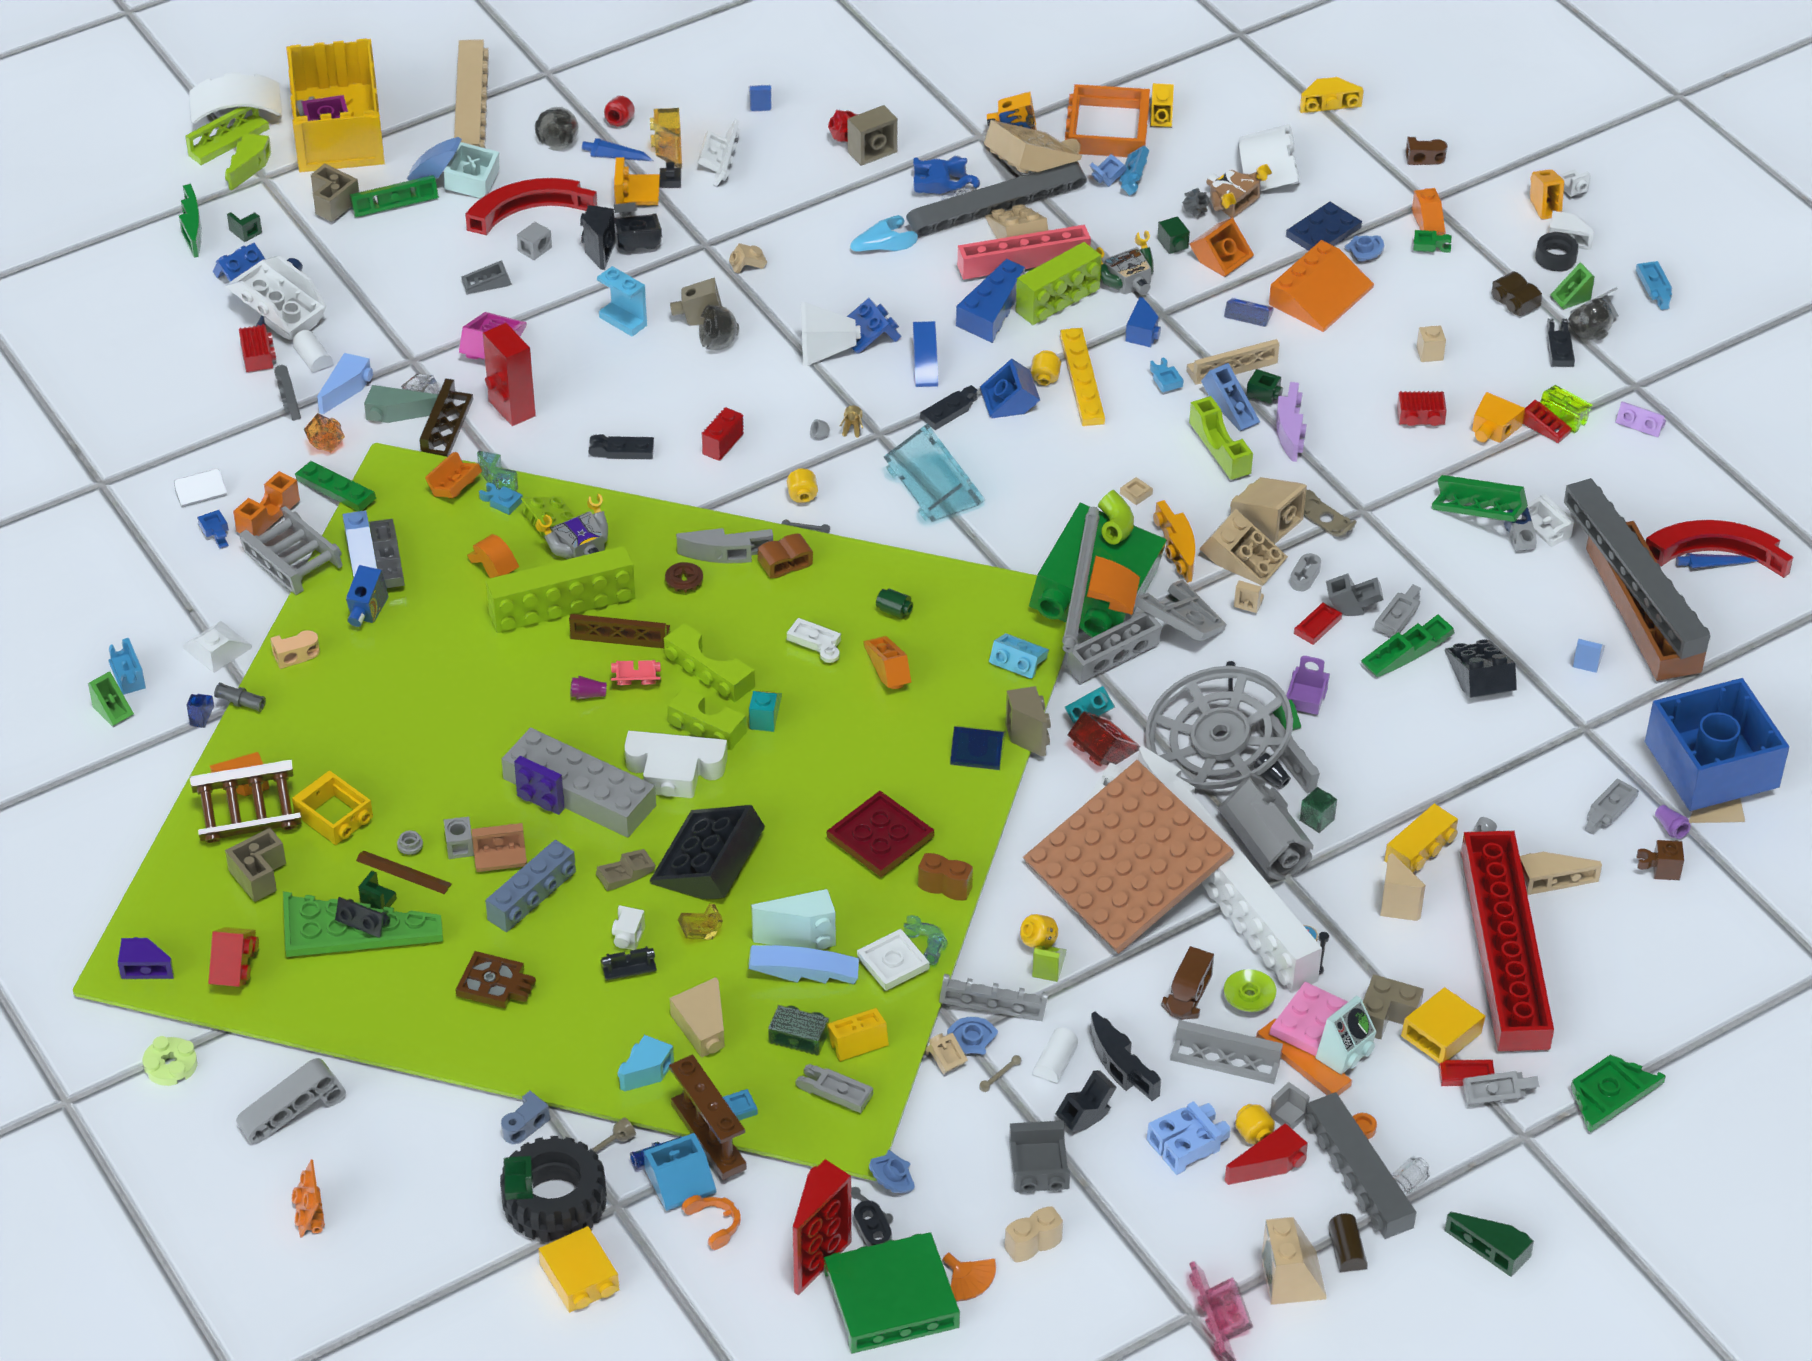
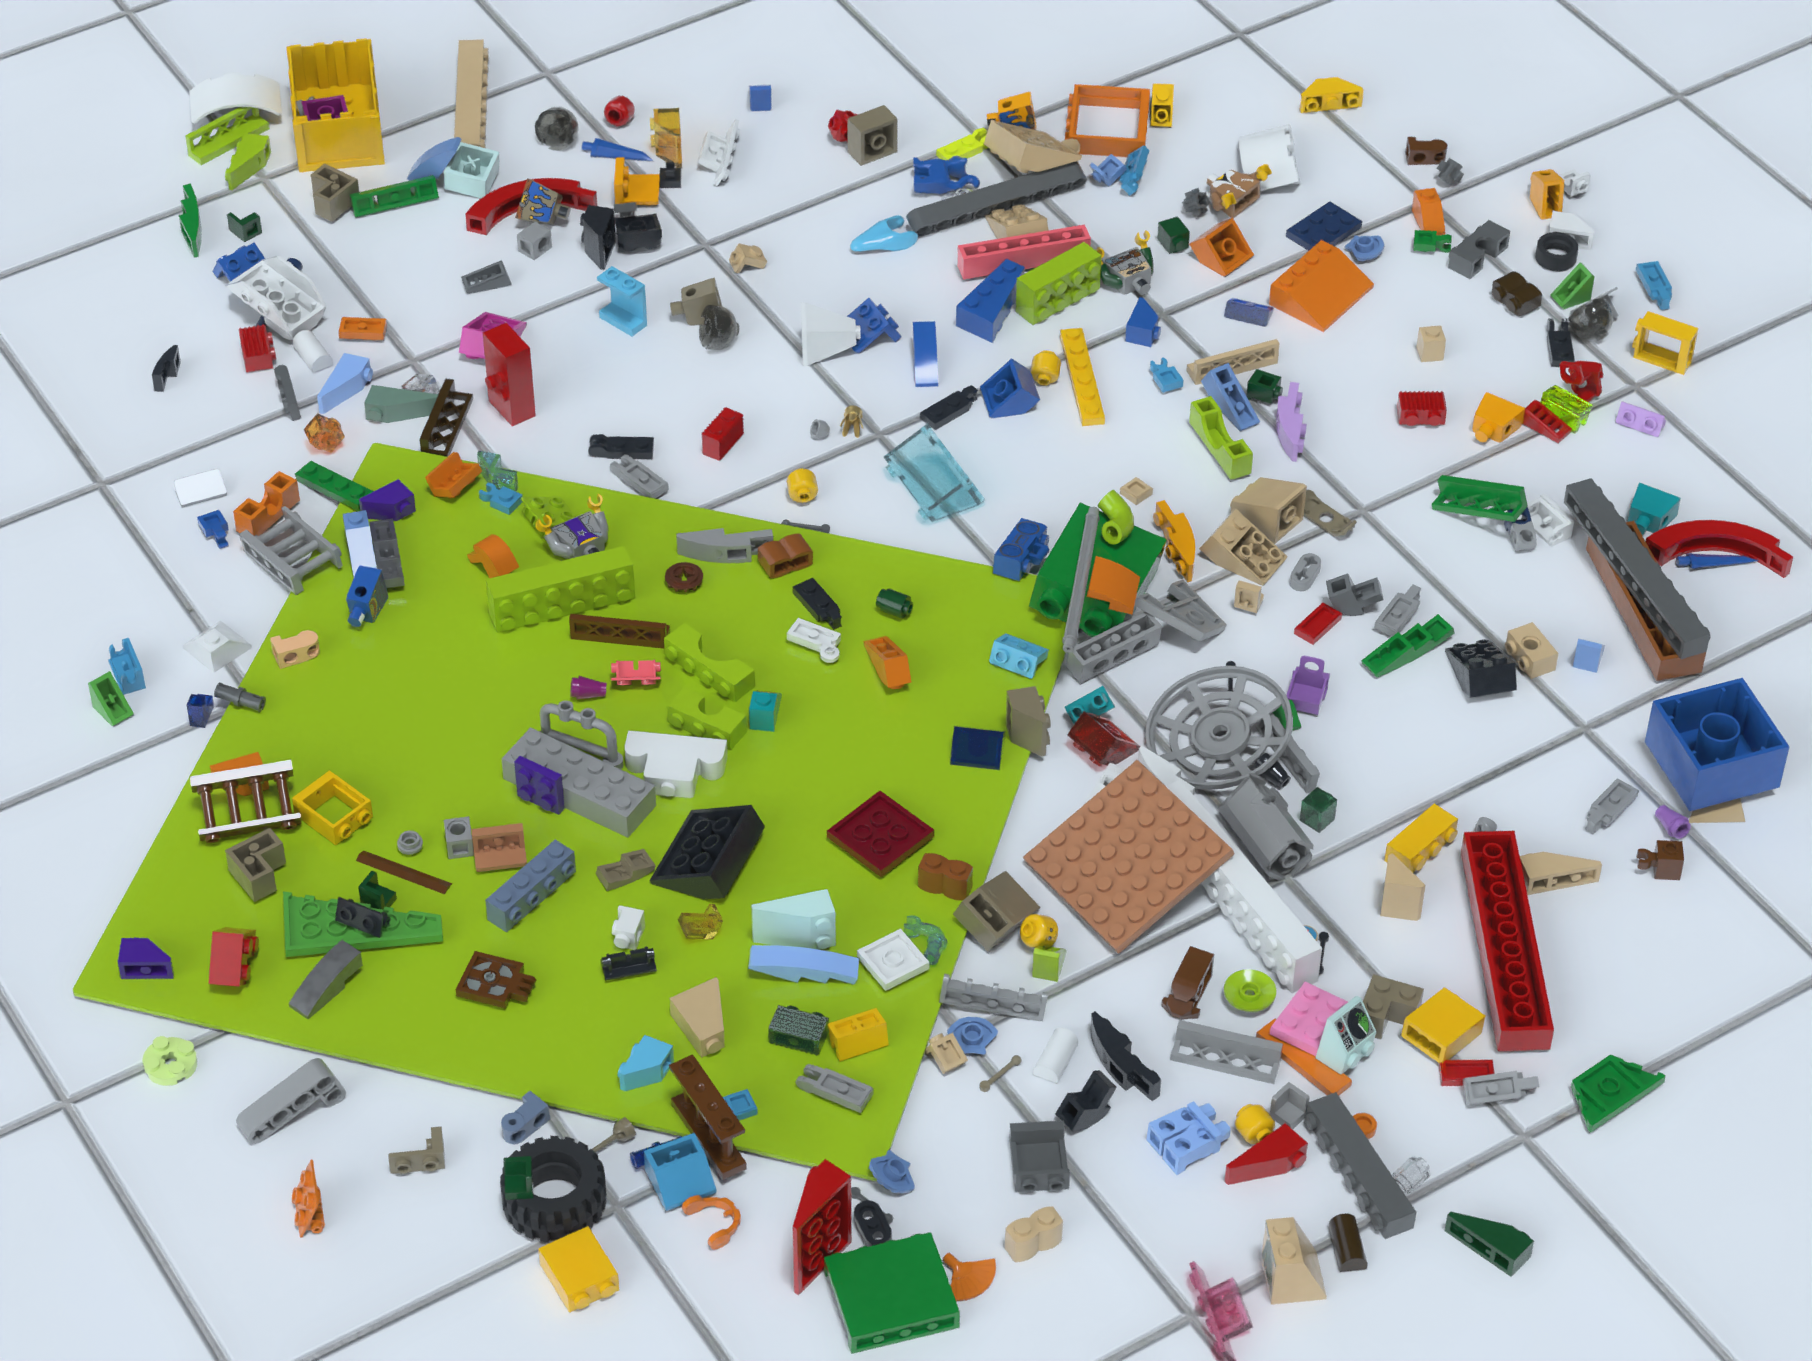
(166, 367): none -> black slope
(326, 979): none -> flat silver slope
(362, 328): none -> orange plate
(389, 502): none -> dark purple slope
(420, 1160): none -> dark tan bracket
(541, 204): none -> torso
(588, 721): none -> light grey bar
(639, 477): none -> light grey hinge
(818, 602): none -> black hinge
(964, 147): none -> neon yellow hinge
(995, 910): none -> dark tan slope
(1022, 547): none -> blue piece
(1450, 171): none -> dark grey gear
(1469, 255): none -> dark grey arch
(1531, 650): none -> tan brick
(1579, 373): none -> red piece
(1653, 508): none -> teal torso
(1661, 356): none -> yellow window

